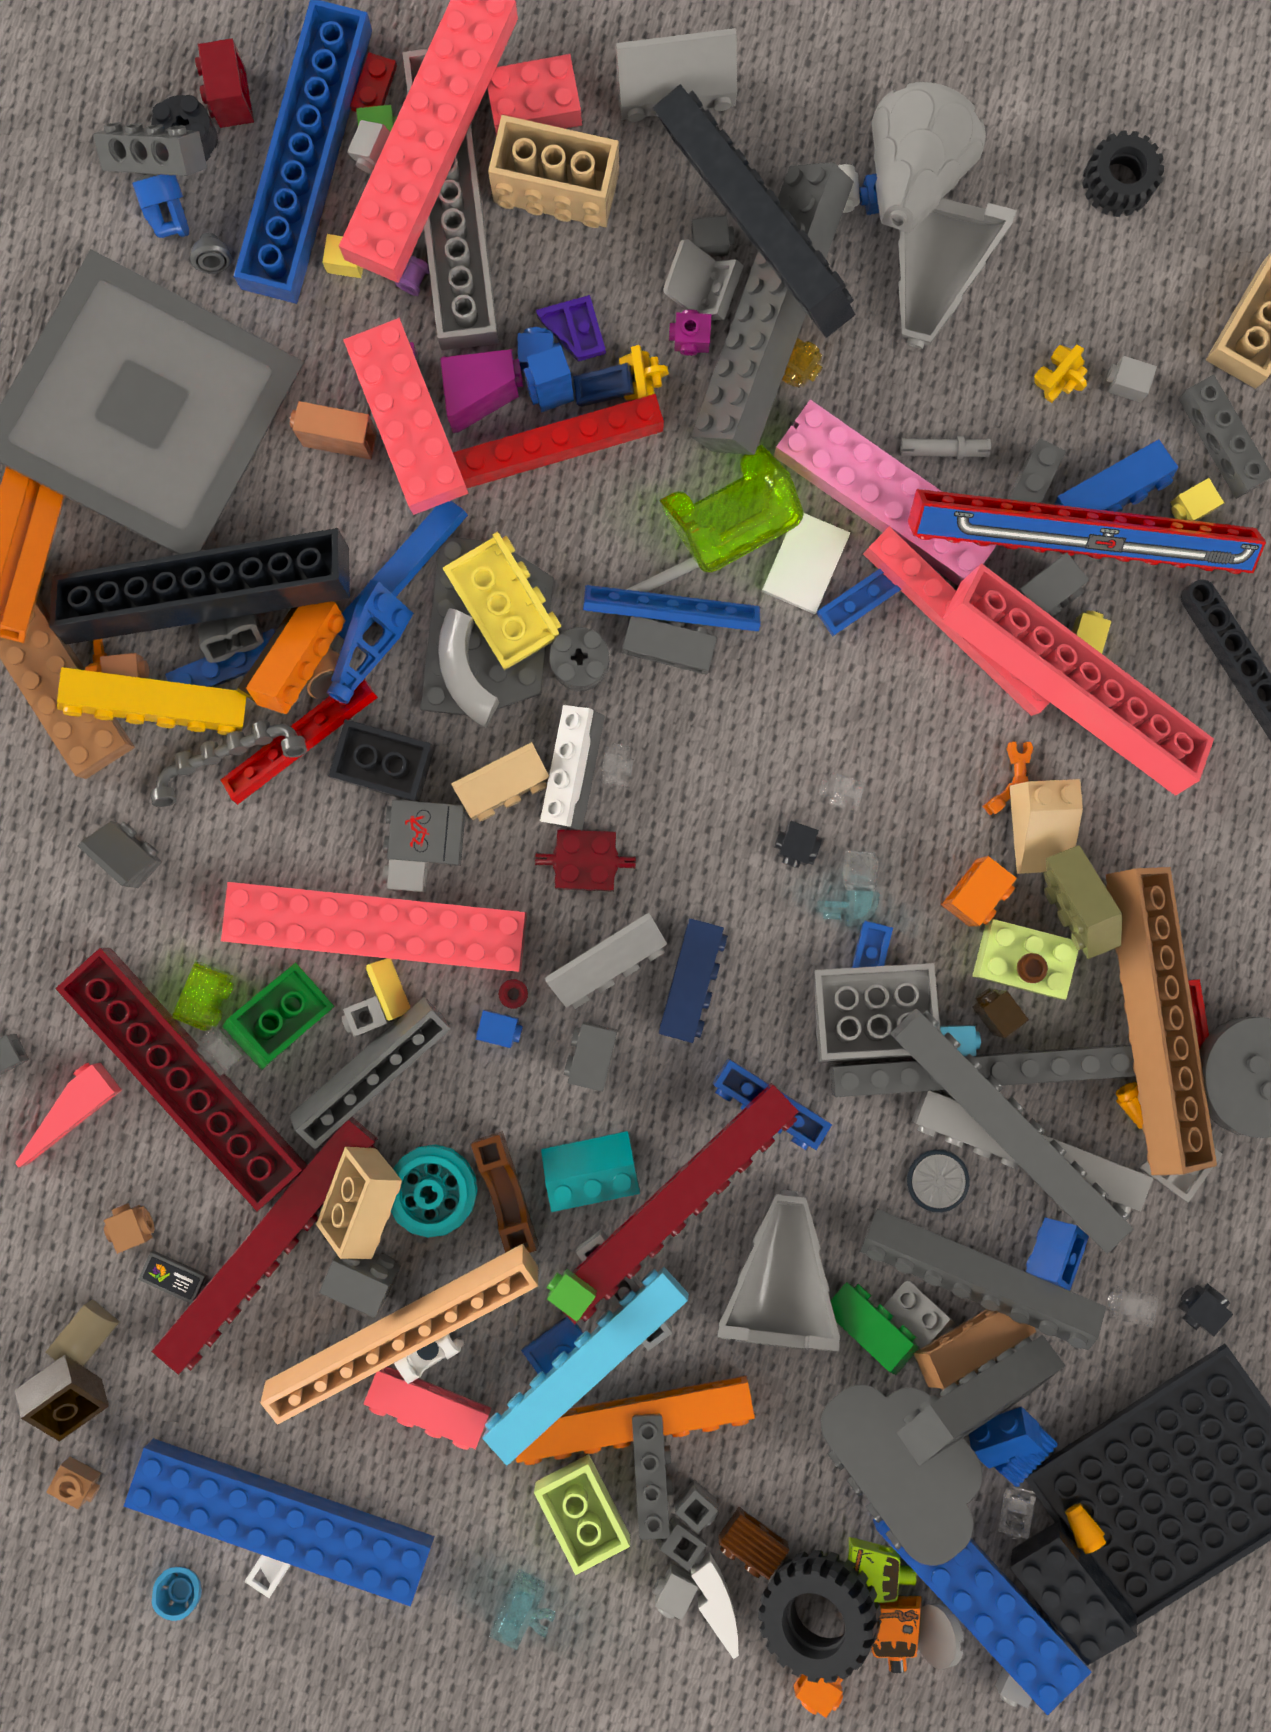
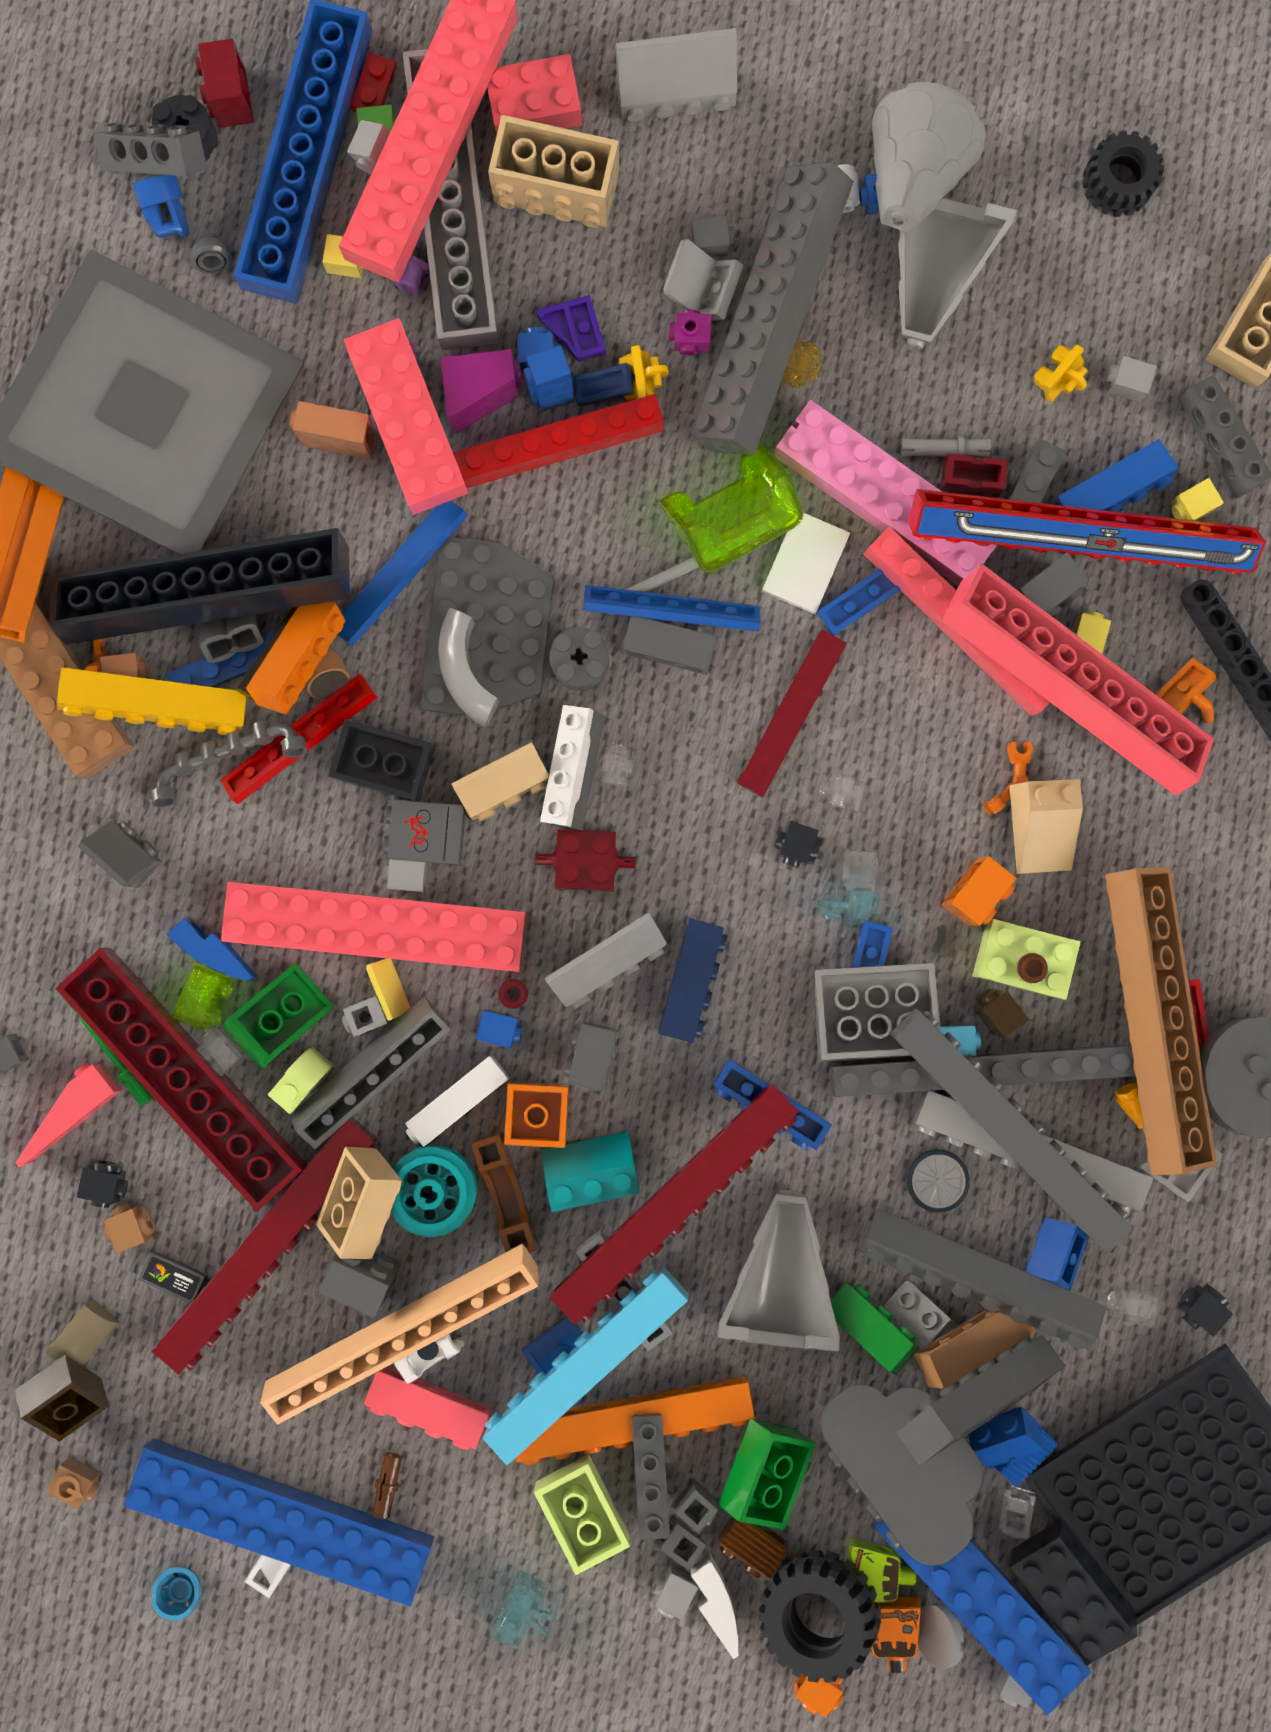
(102, 1183): none -> black brick
(135, 1088): none -> green piece
(210, 950): none -> blue slope
(301, 1079): none -> yellowish green brick
(386, 1485): none -> reddish brown pin
(391, 615): blue plate -> none
(456, 1101): none -> white brick
(503, 601): light yellow bracket -> none
(536, 1114): none -> orange brick
(570, 1294): bright green brick -> none
(756, 210): black brick -> none
(767, 1474): none -> green brick
(792, 713): none -> dark red tile
(940, 937): none -> dark grey leg
(974, 476): none -> dark red brick
(1083, 902): olive brick -> none
(1085, 1529): light orange cone -> none
(1187, 688): none -> orange plate

